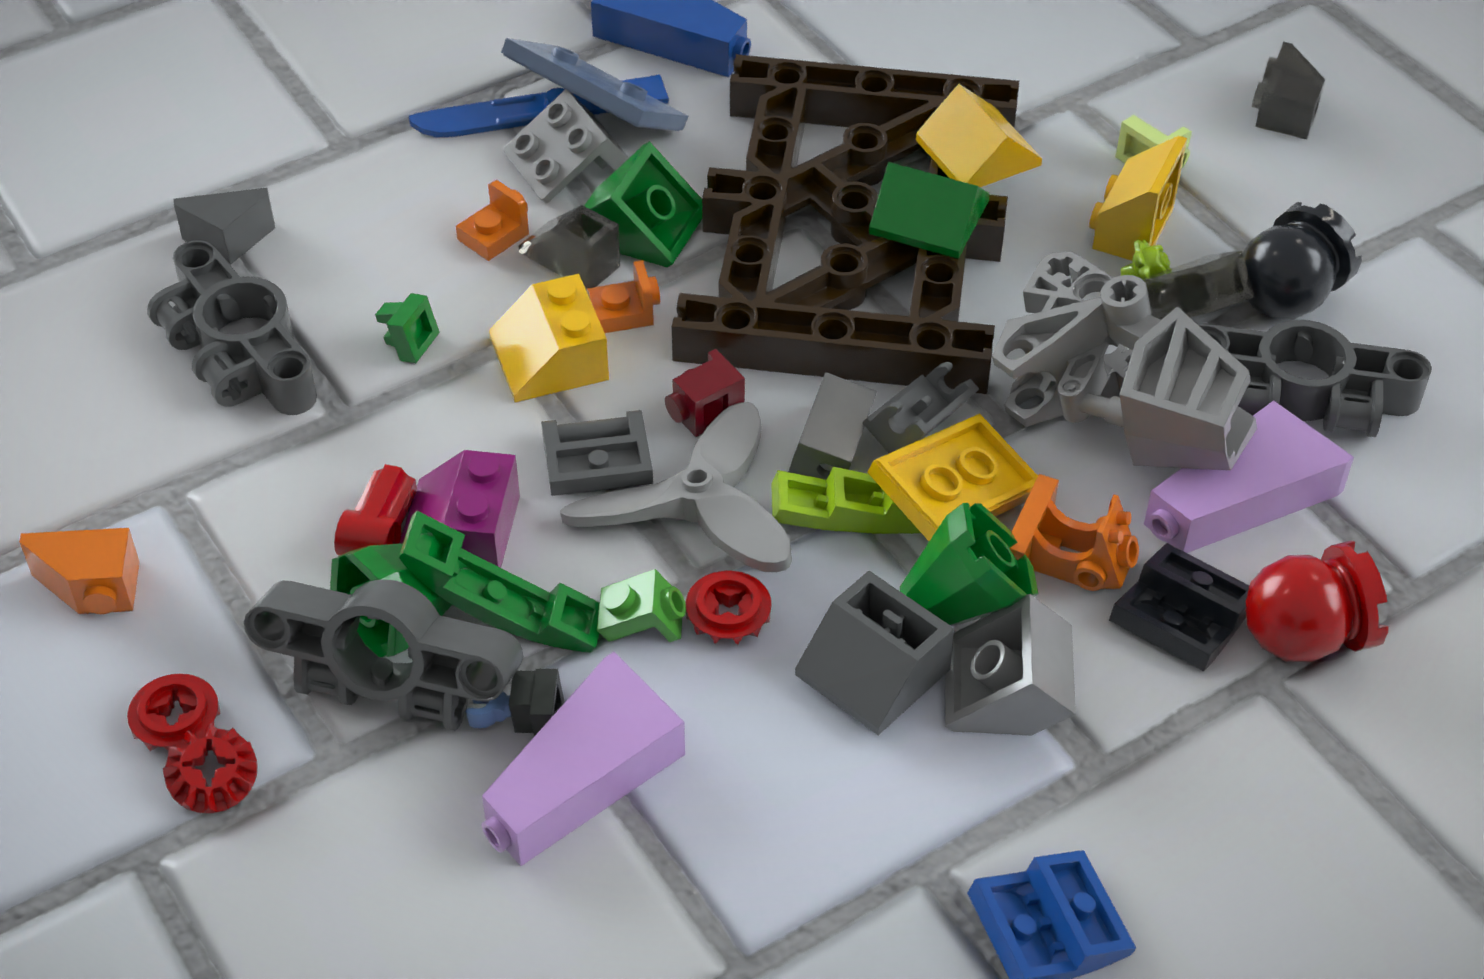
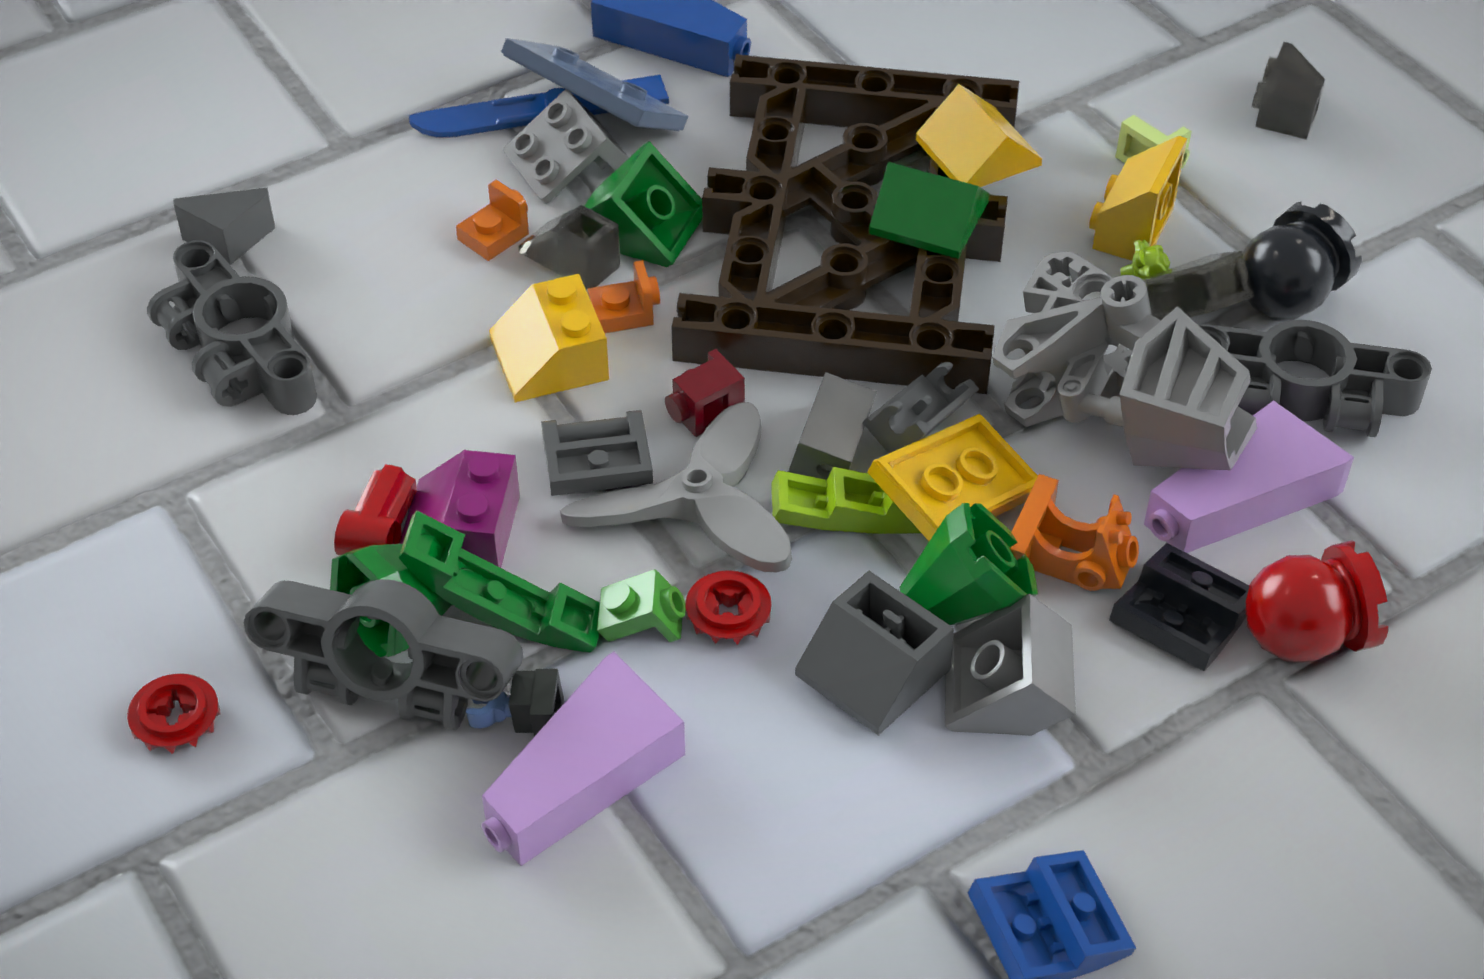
(85, 568): orange slope -> none
(229, 783): red gear -> none
(409, 326): green tile -> none

